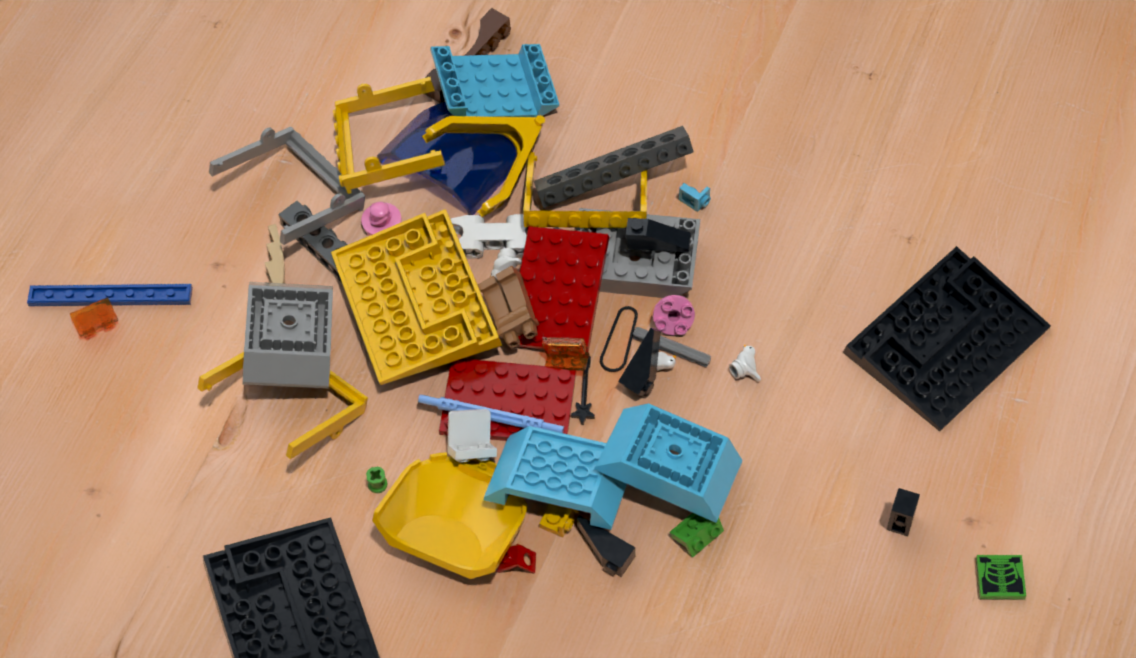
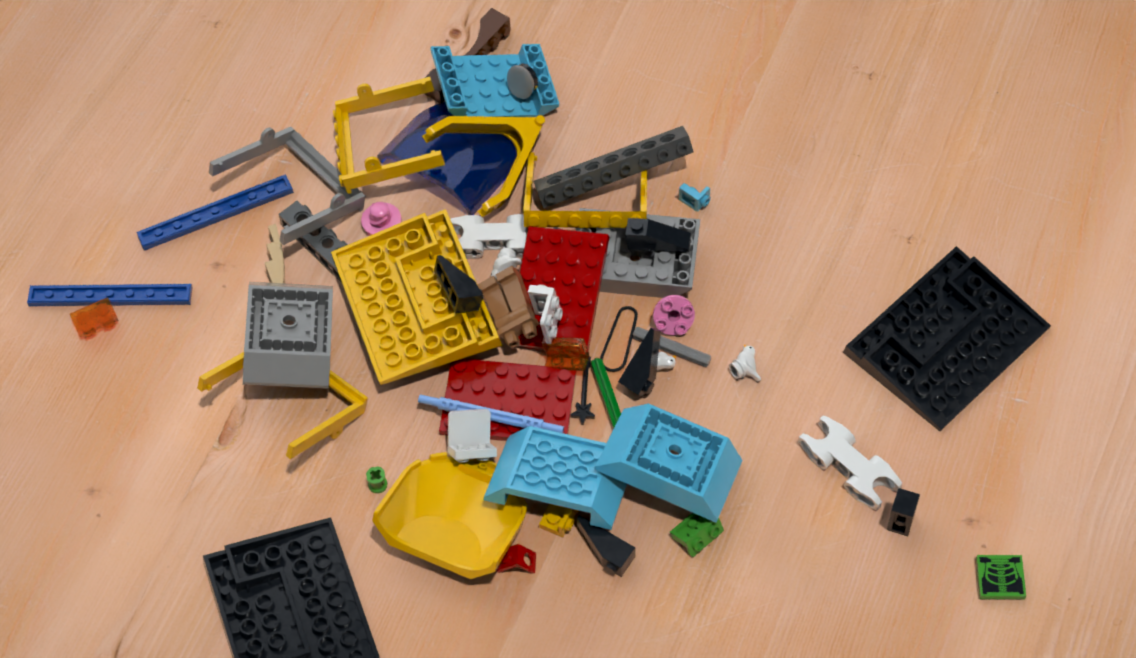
(214, 212): none -> blue tile
(458, 286): none -> black slope
(522, 80): none -> light grey piece
(546, 304): none -> white bracket
(606, 390): none -> green axle
(861, 473): none -> white piece

